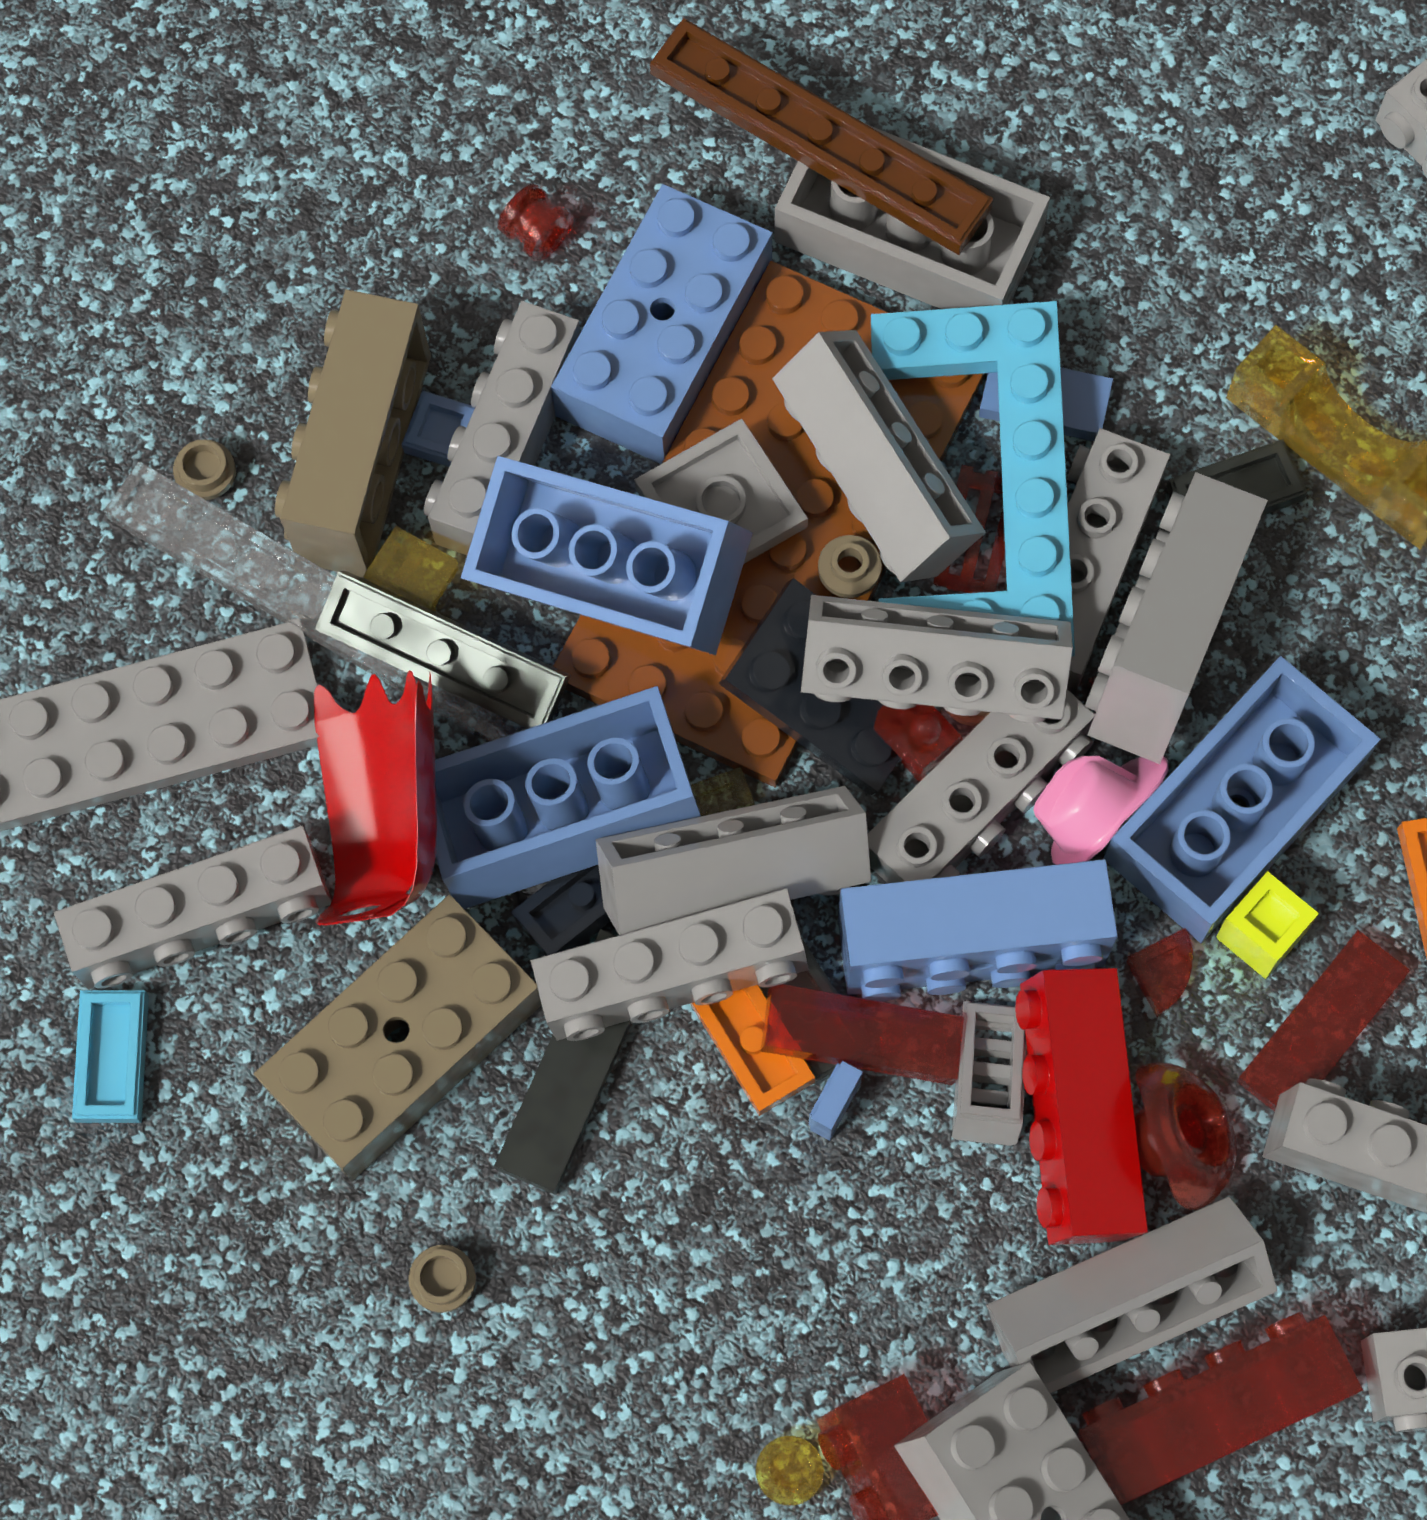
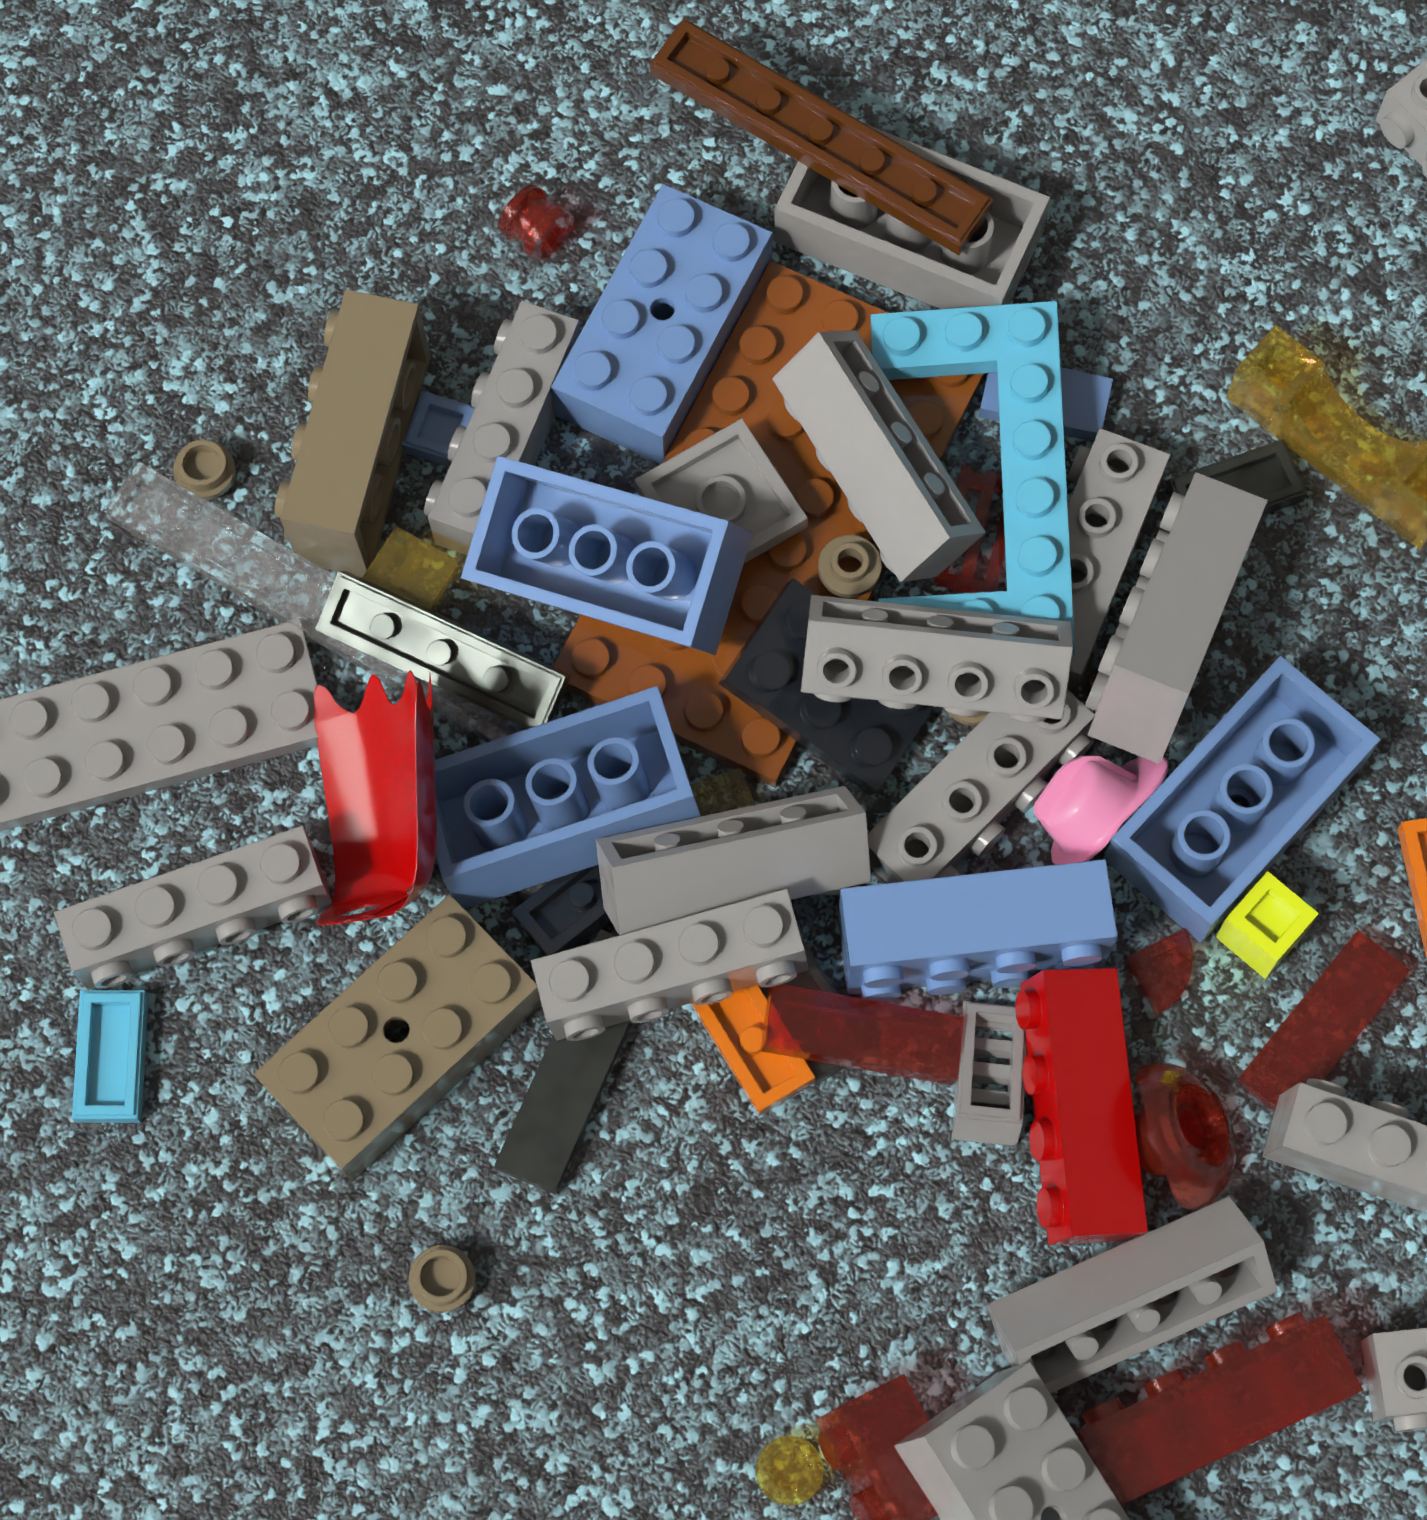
(834, 1100): medium blue tile -> none
(917, 736): clear red piece -> none

